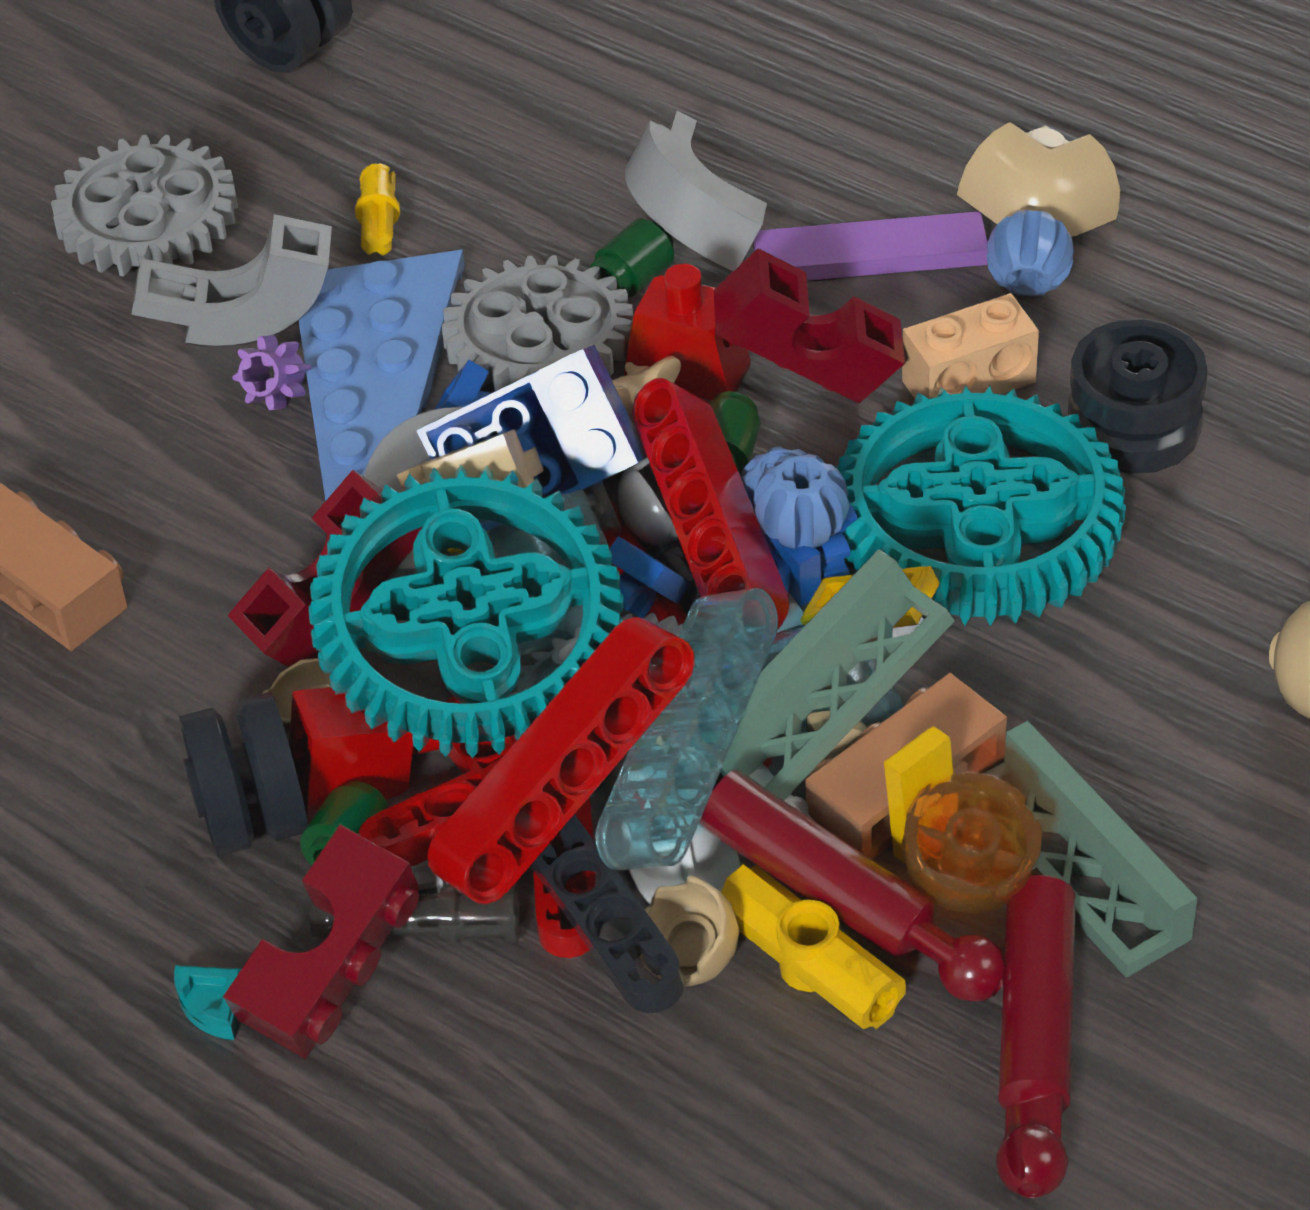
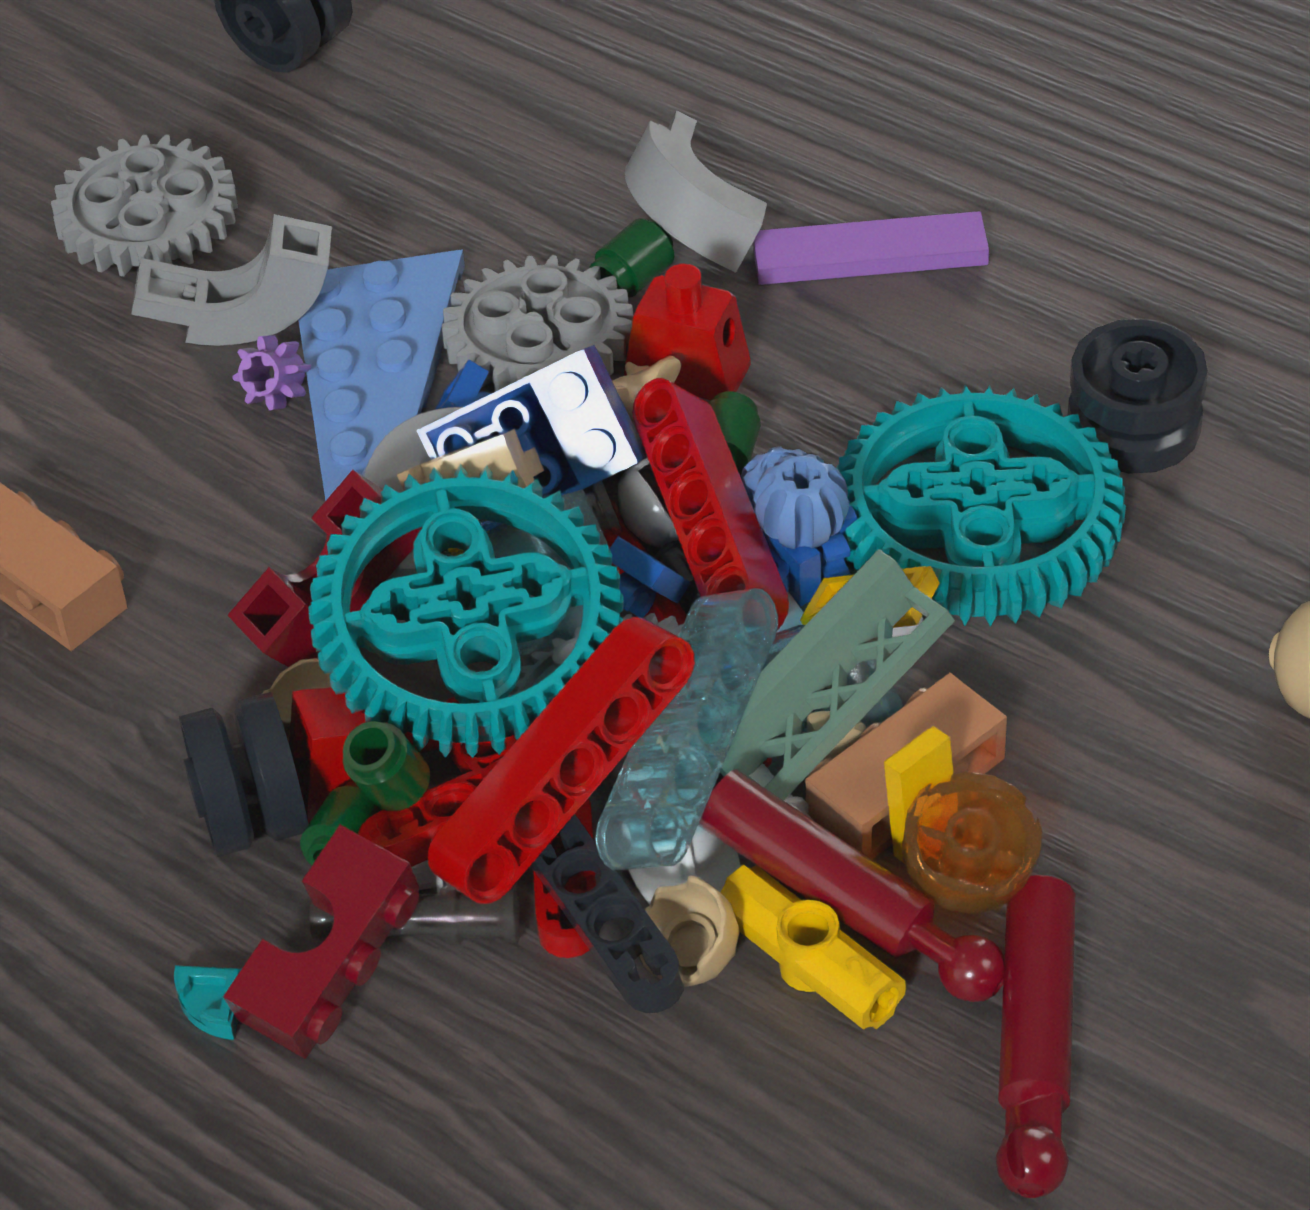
(377, 208): yellow axle -> none
(385, 765): none -> dark green brick
(768, 313): dark red arch -> none
(973, 348): light nougat brick -> none
(1030, 253): medium blue piece -> none
(1042, 174): tan brick -> none
(1106, 851): sand green fence -> none

